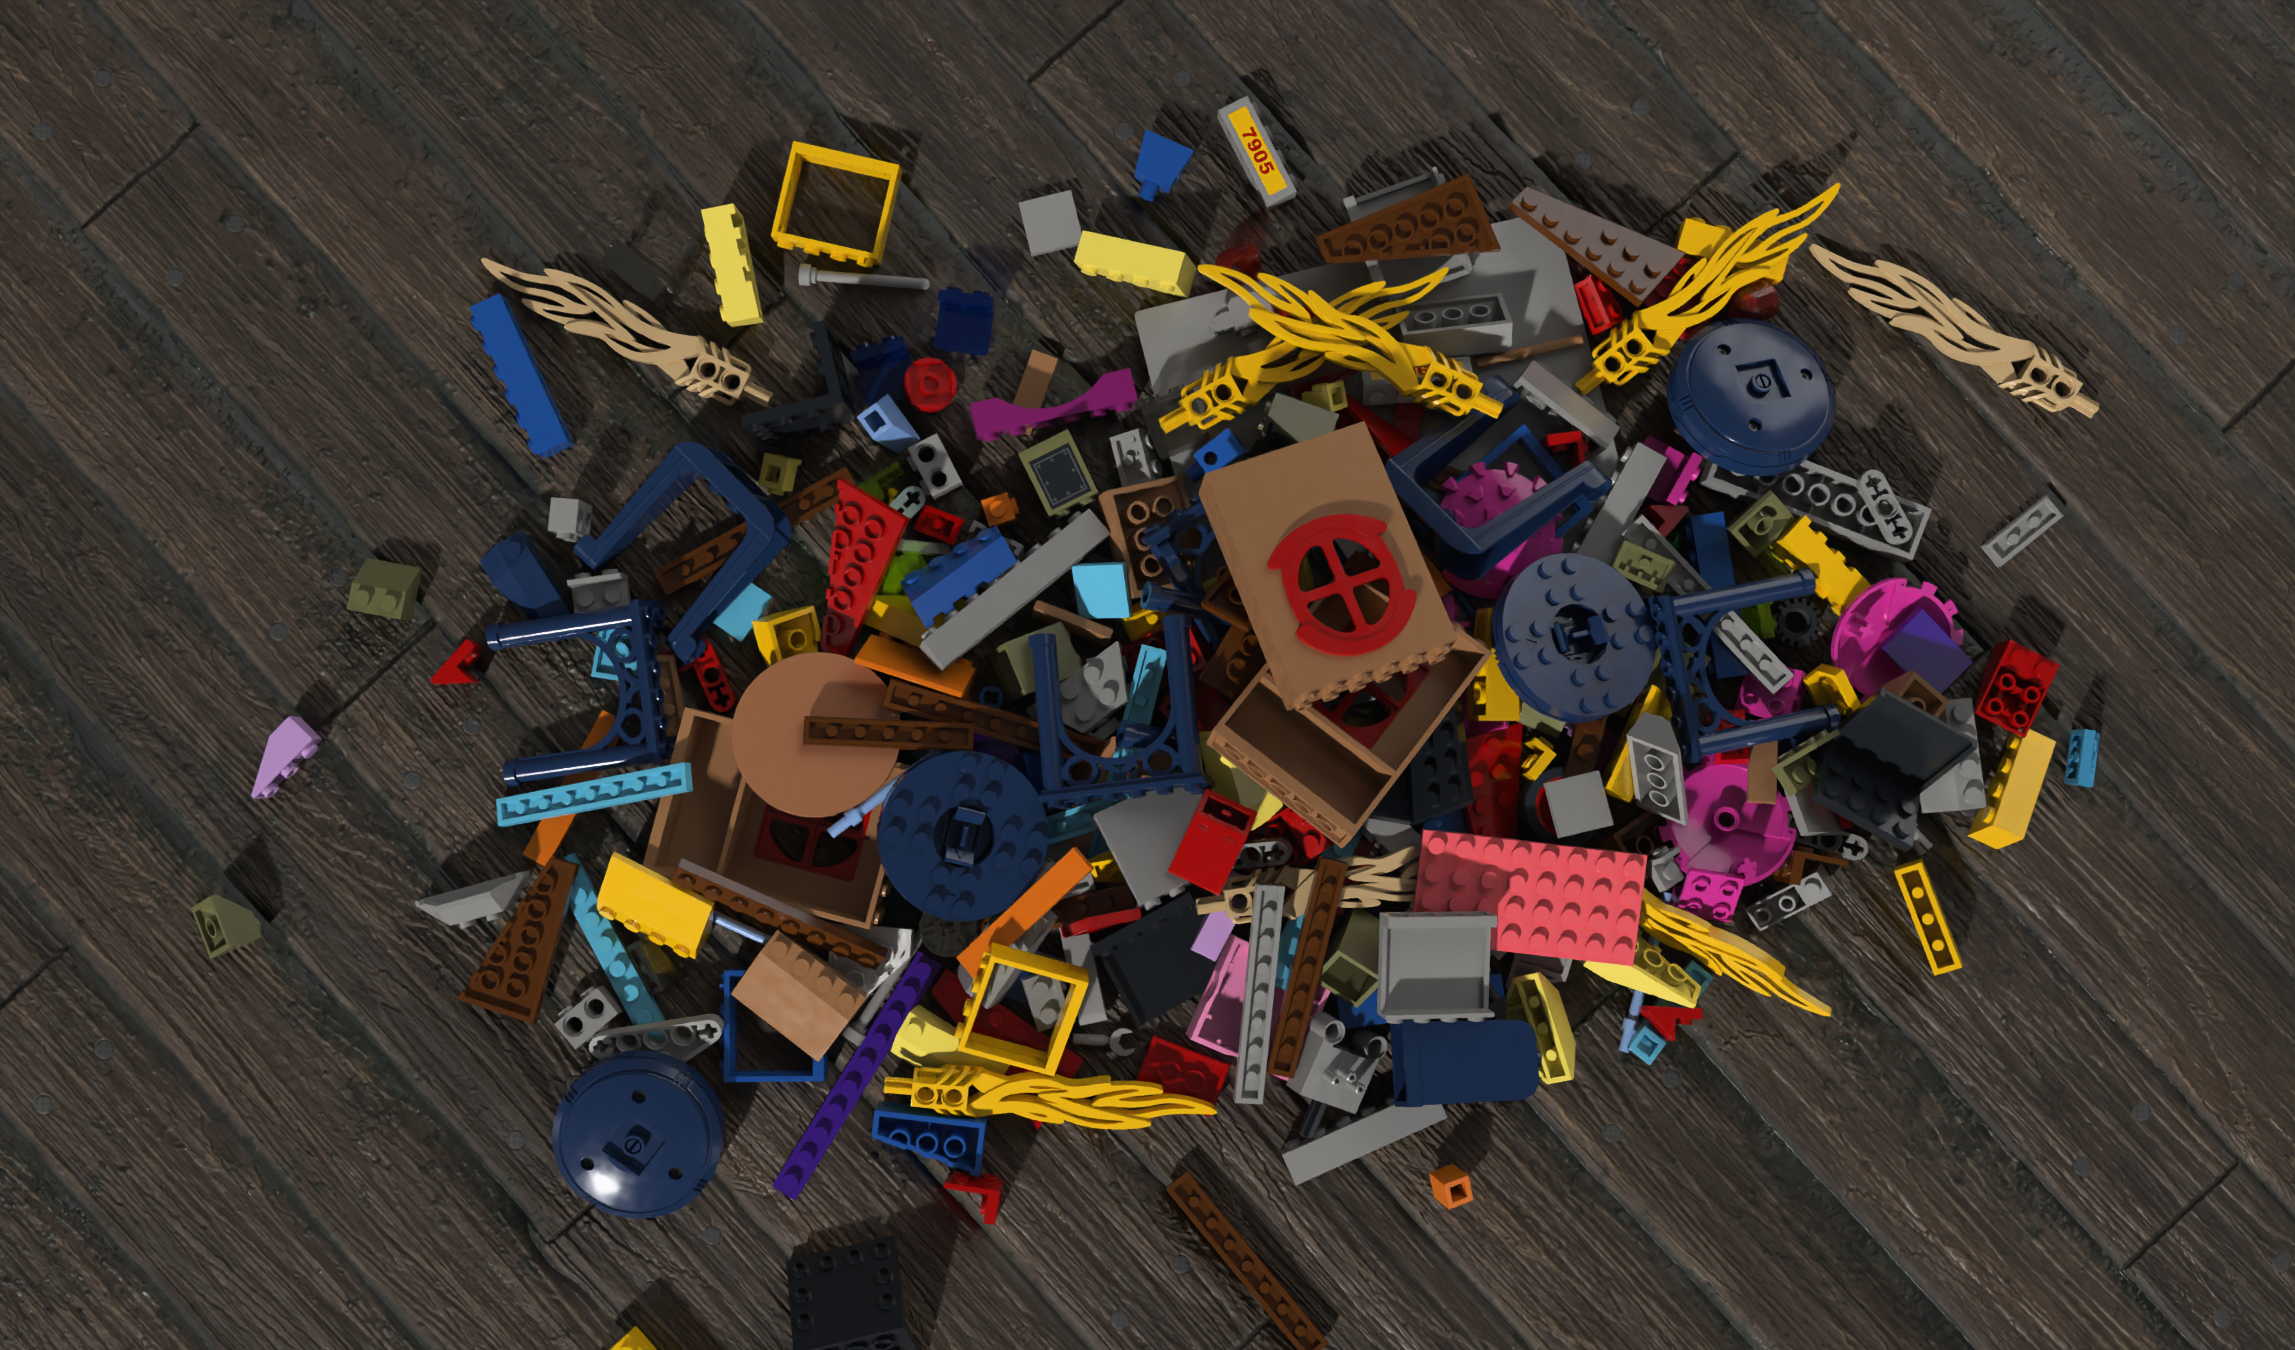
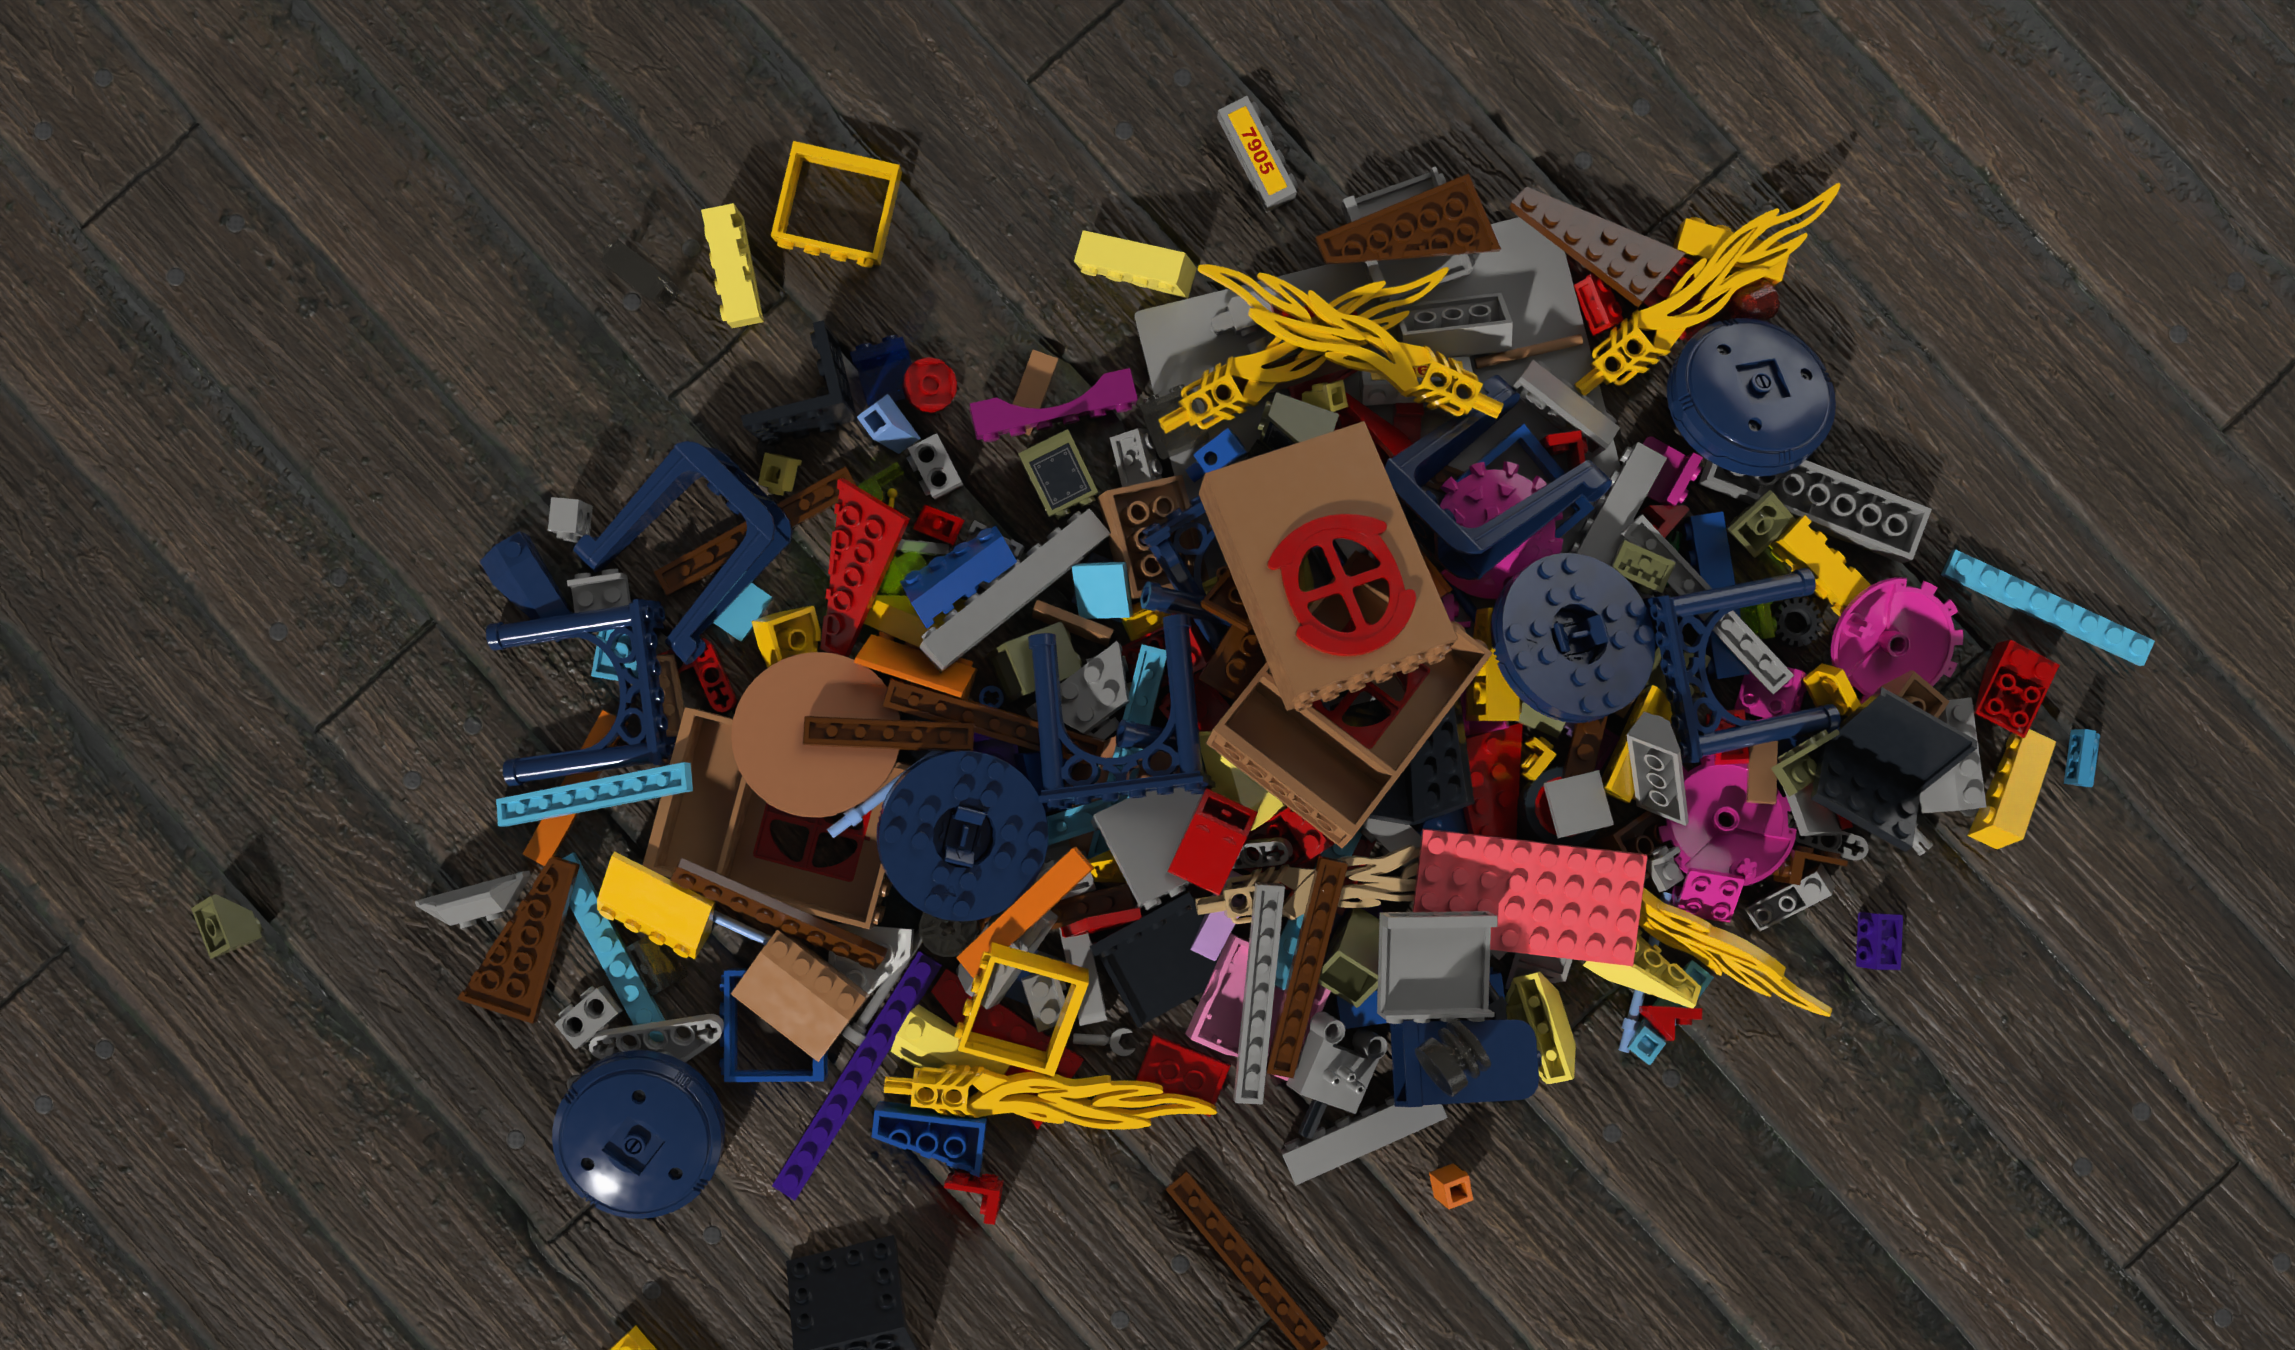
(283, 753): lavender slope -> none
(385, 589): olive slope -> none
(454, 669): red slope -> none
(521, 376): blue brick -> none
(669, 360): tan piece -> none
(810, 275): light grey piece -> none
(902, 498): light aqua beam -> none
(964, 321): clear blue bracket -> none
(1000, 510): orange brick -> none
(1051, 223): light grey tile -> none
(1160, 164): blue torso -> none
(1244, 256): clear red hair -> none
(1457, 1054): none -> clear smoke wheel
(1872, 504): light grey beam -> none
(1879, 941): none -> dark purple bracket
(1926, 649): dark purple tile -> none
(1928, 917): yellow brick -> none
(1946, 316): tan piece -> none
(2022, 531): light grey tile -> none
(2047, 607): none -> medium azure plate

